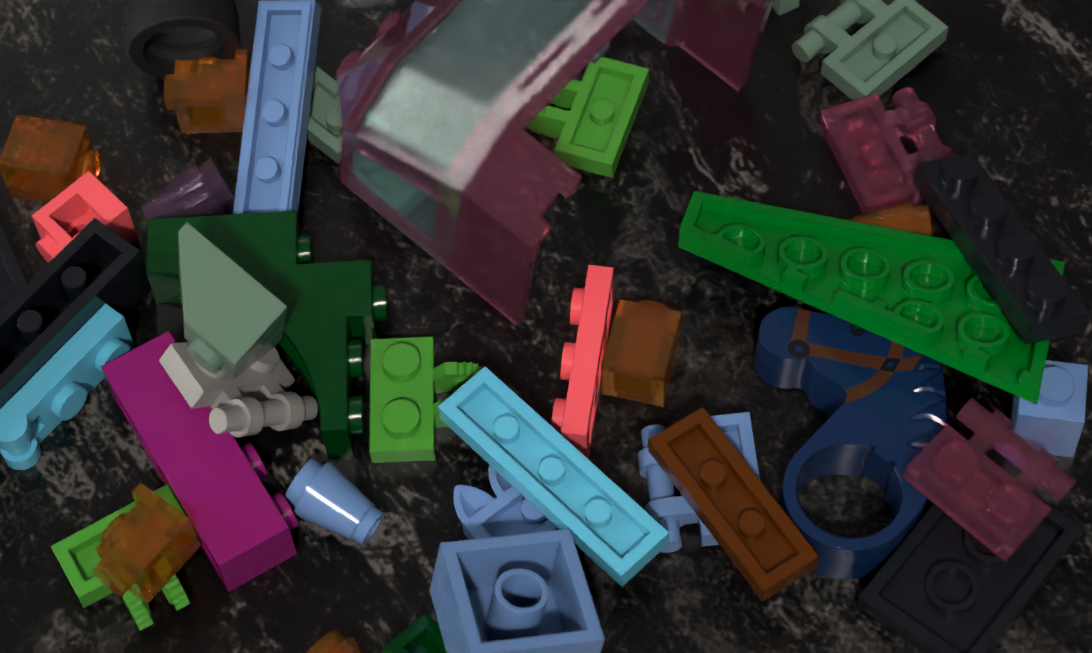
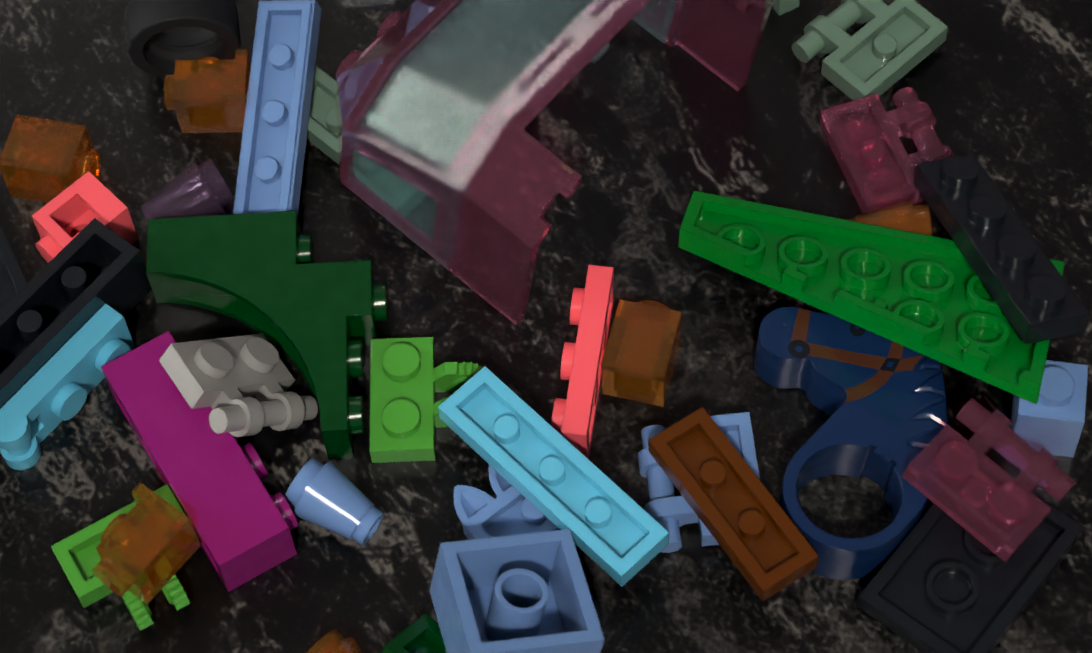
(224, 308): sand green slope -> none
(599, 116): bright green hinge -> none

